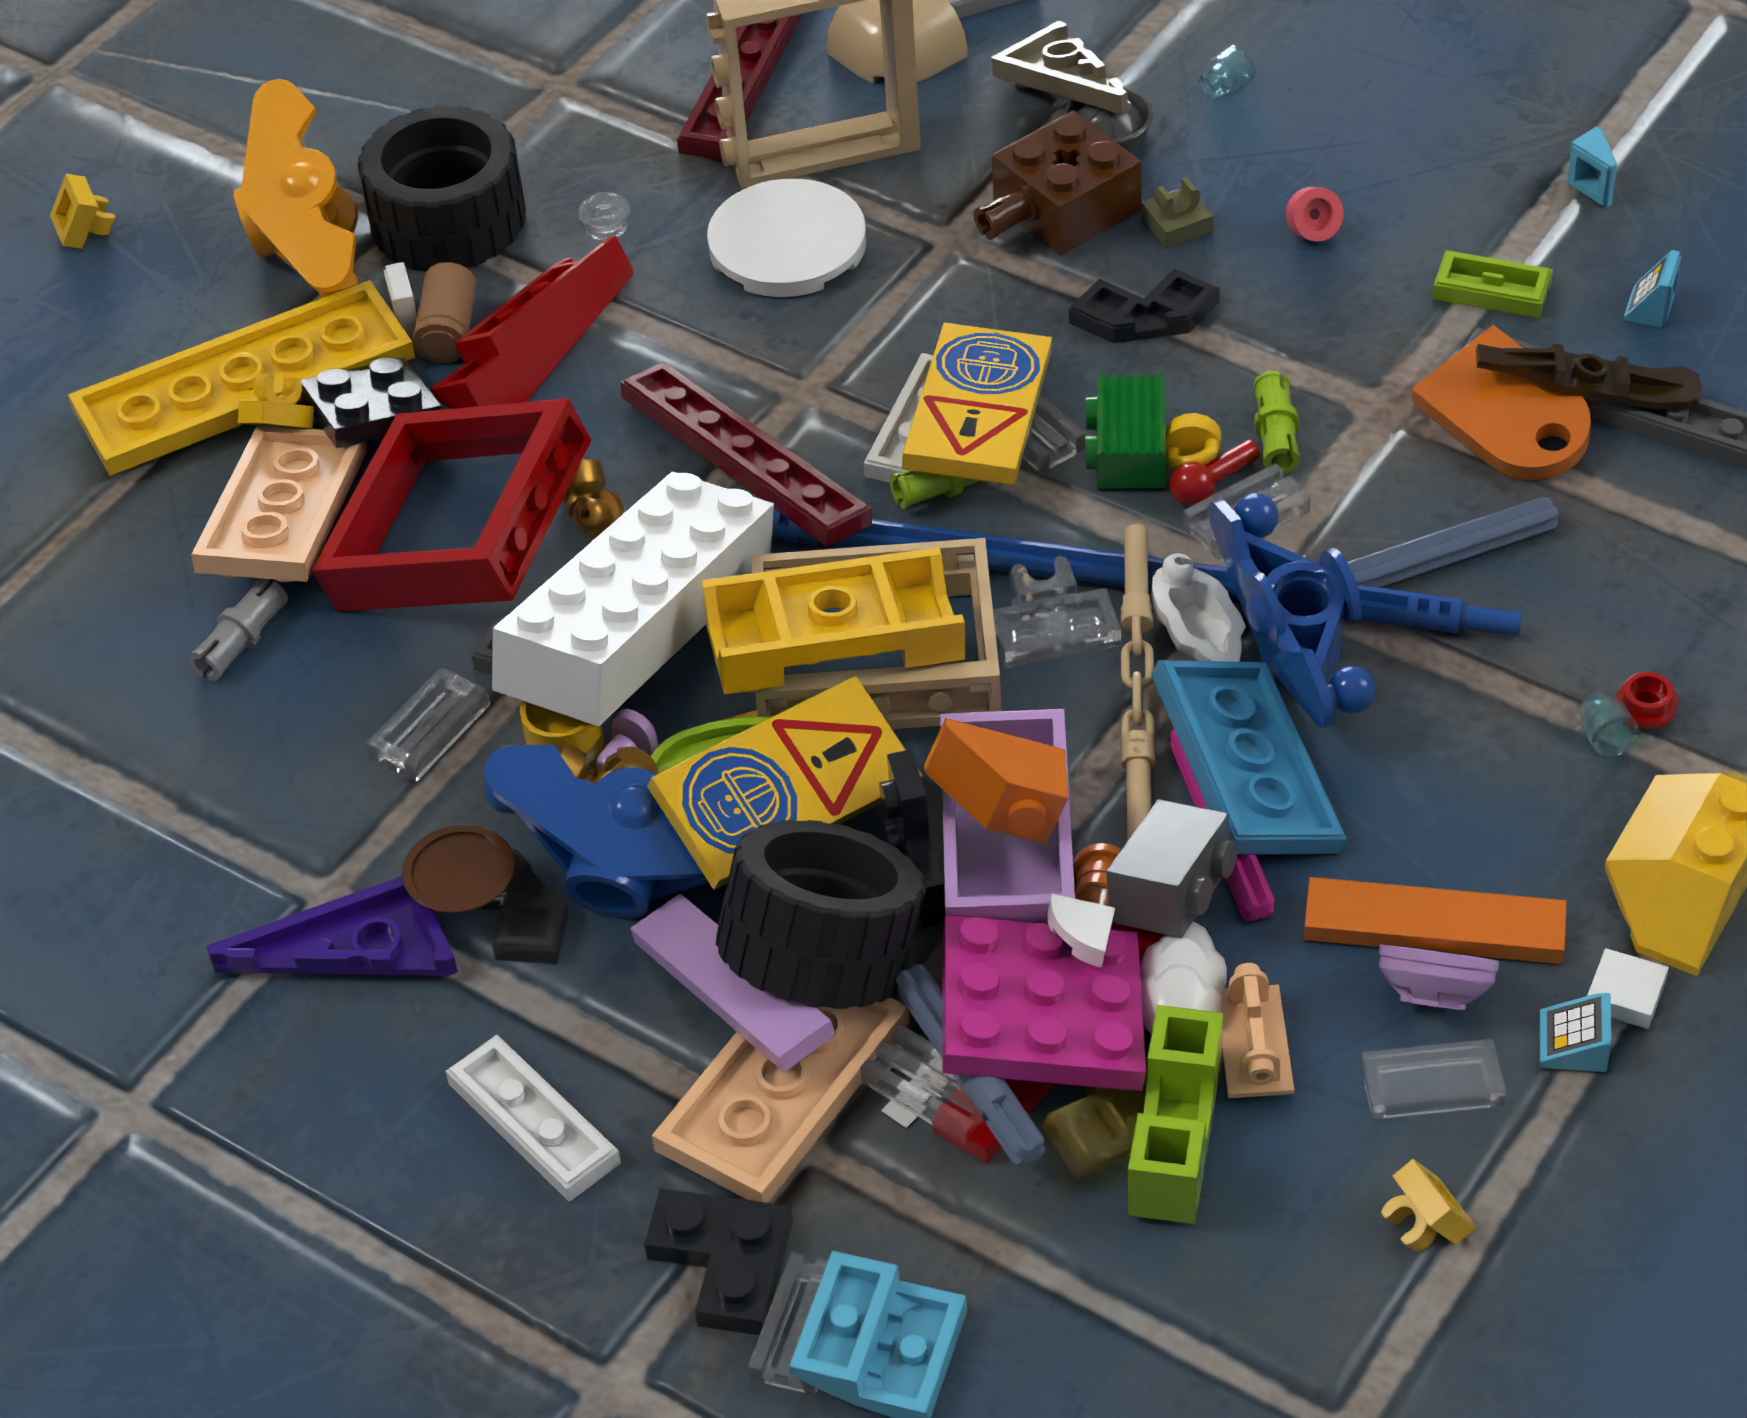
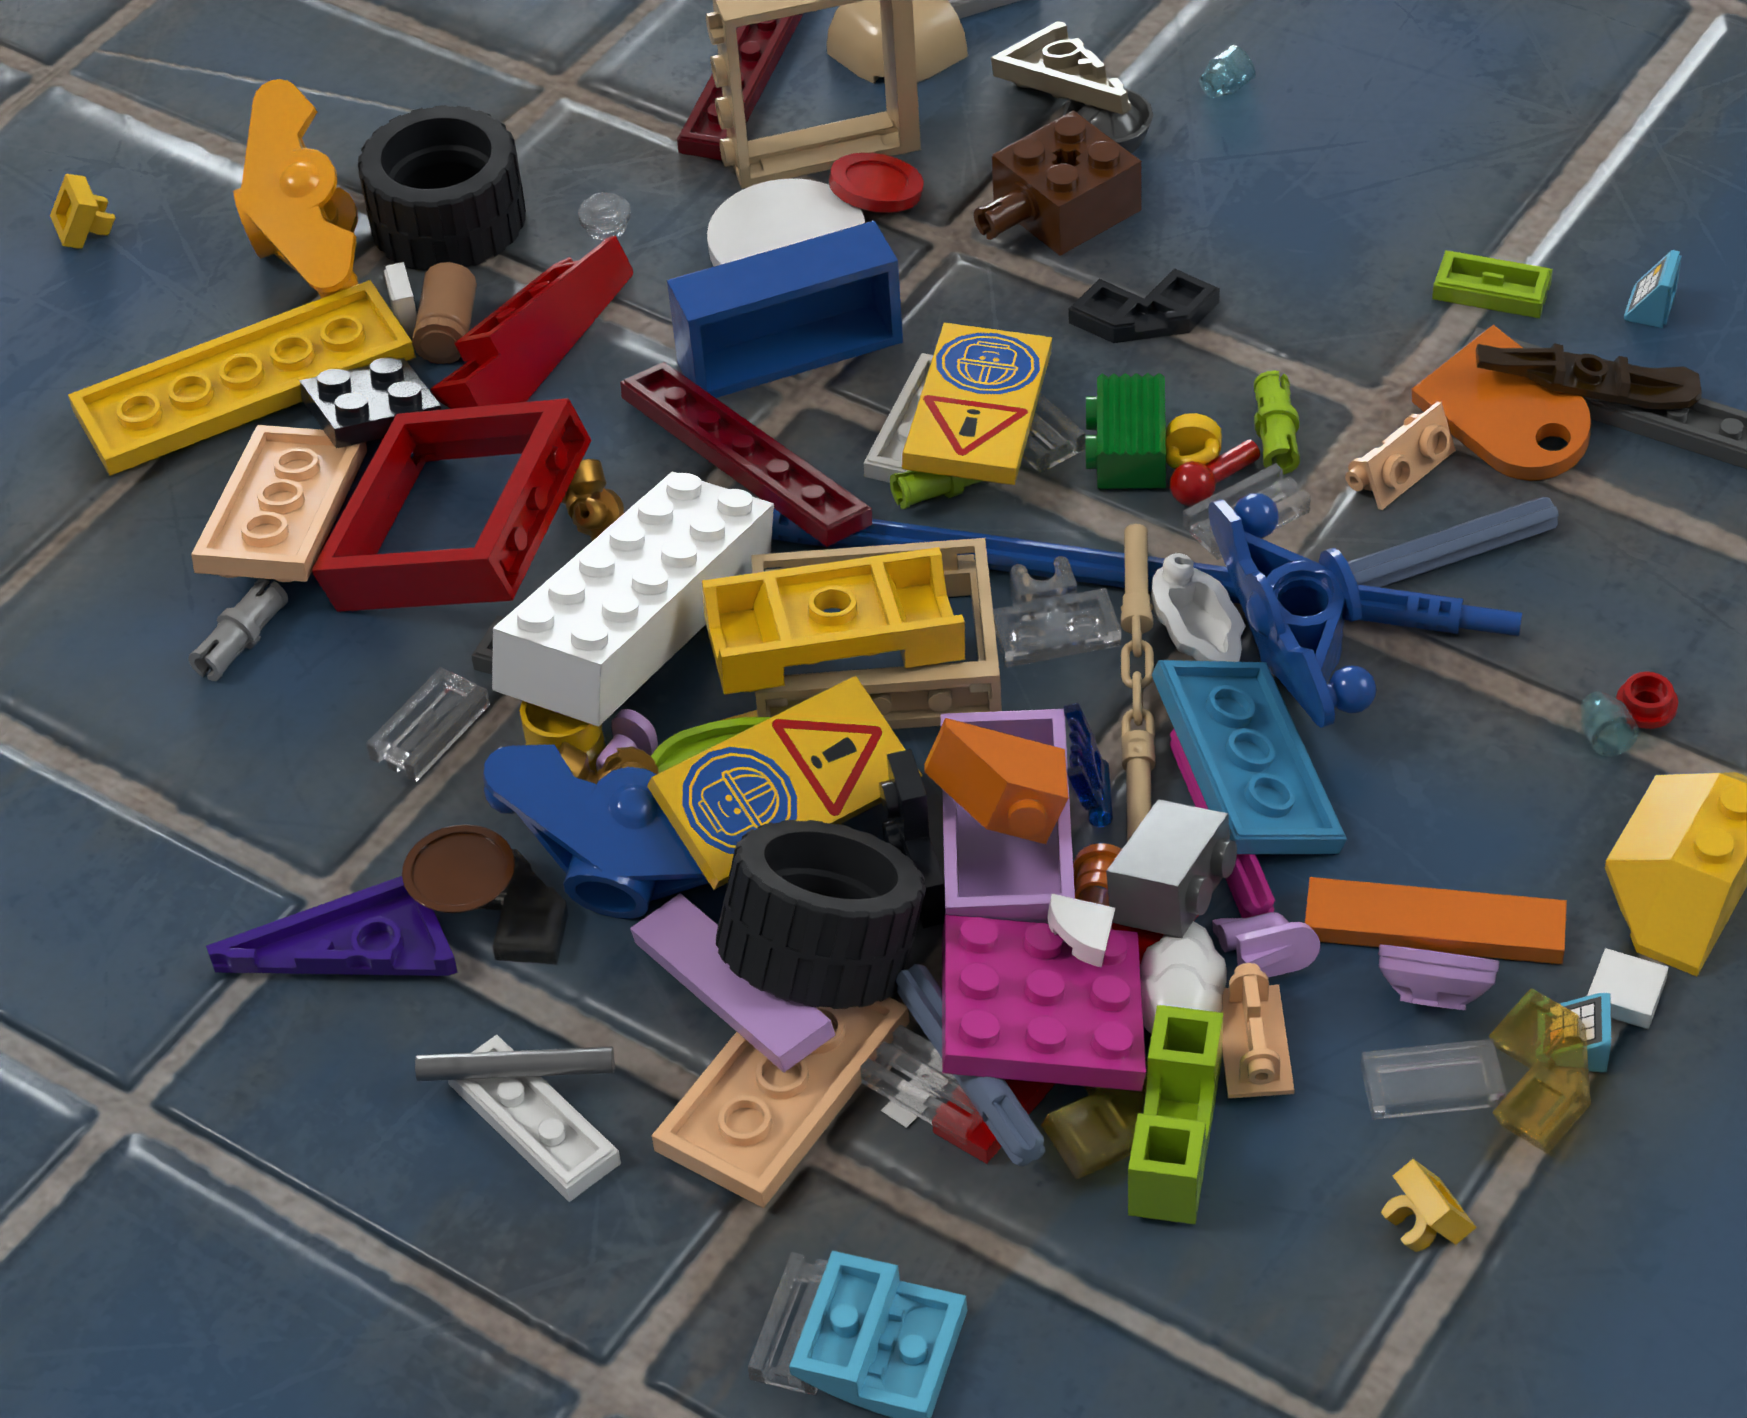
(276, 410): yellow tile -> none
(514, 1064): none -> flat silver bar
(736, 1243): black plate -> none
(787, 310): none -> blue piece
(876, 182): none -> red piece
(1088, 770): none -> clear blue piece
(1177, 215): olive tile -> none
(1269, 942): none -> lavender piece
(1314, 214): coral tile -> none
(1403, 457): none -> light nougat hinge
(1557, 1085): none -> clear yellow tile
(1593, 167): medium azure slope -> none

